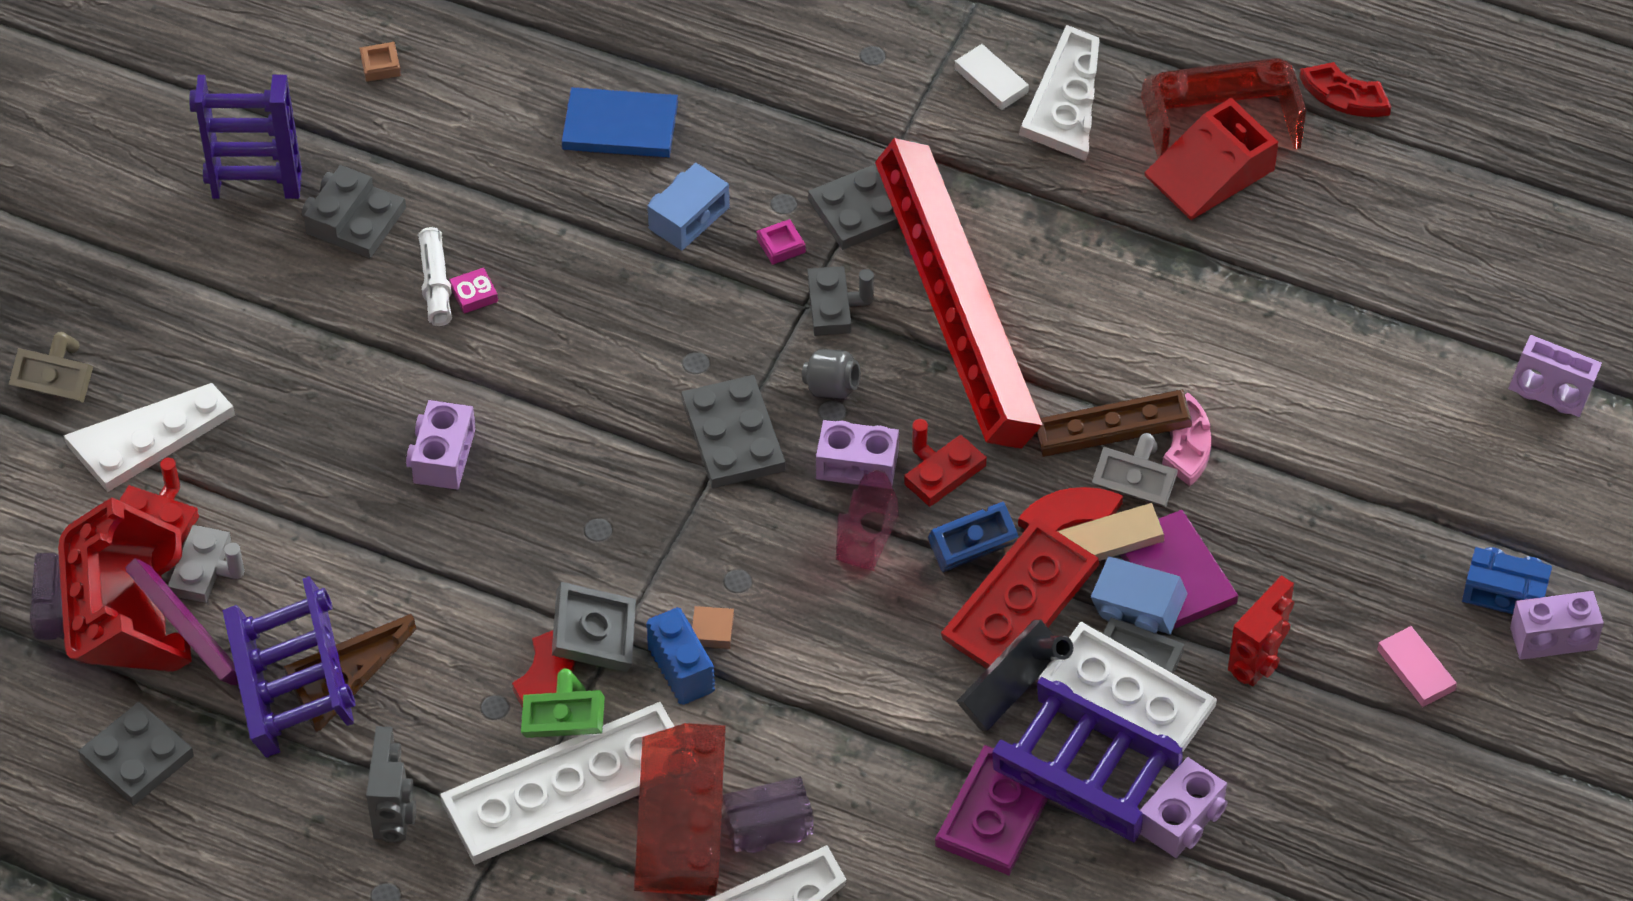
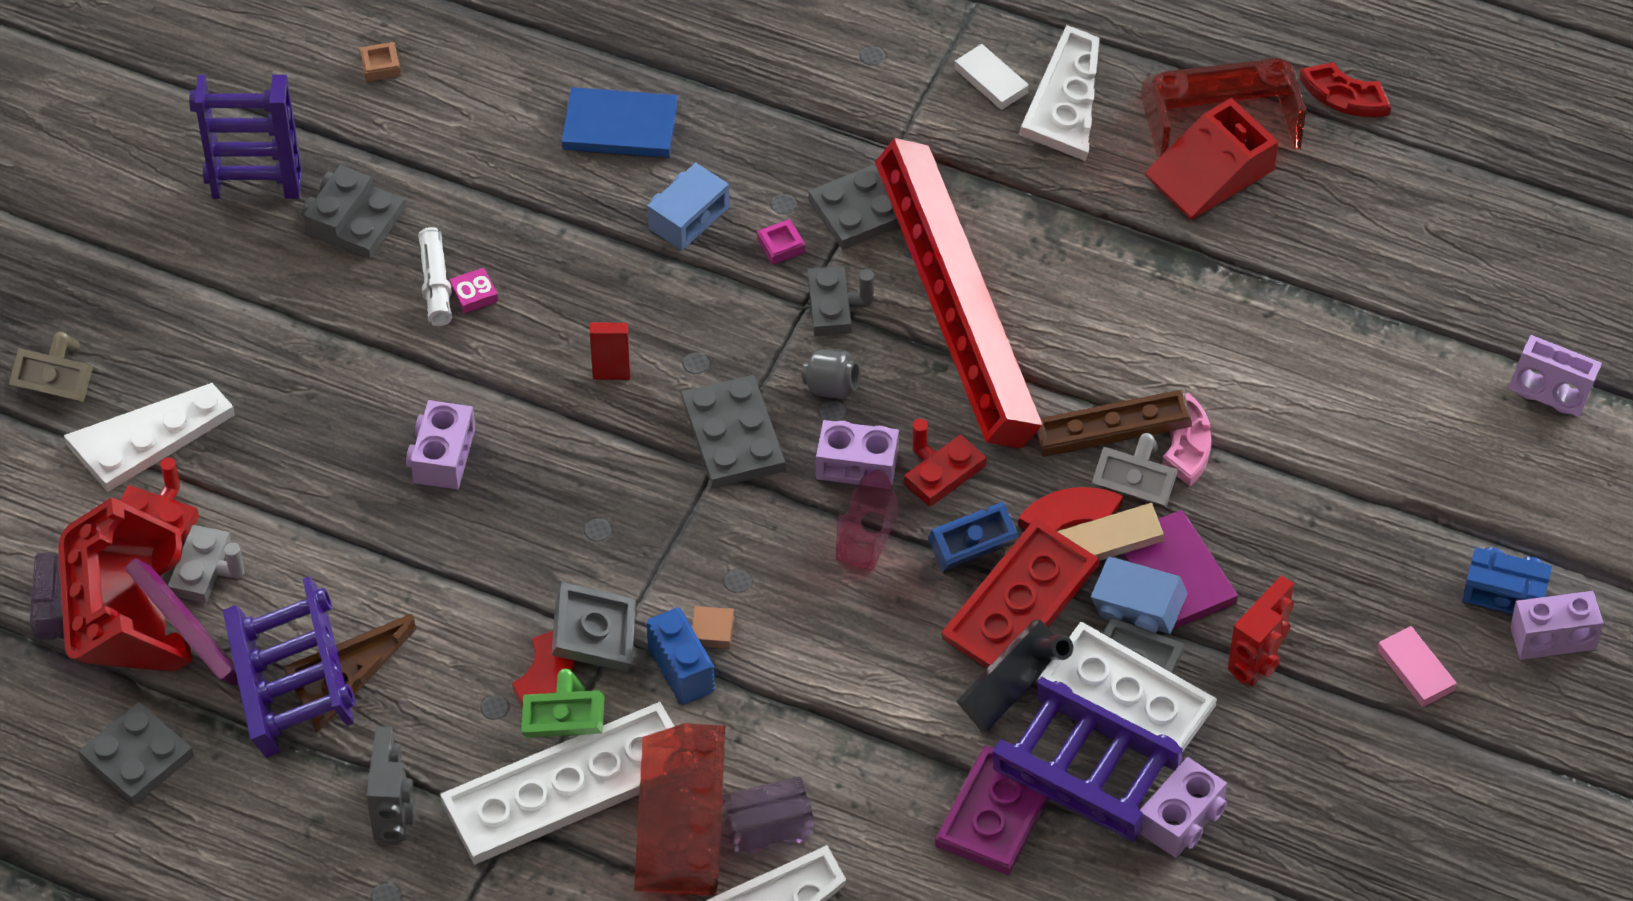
(610, 351): none -> red tile

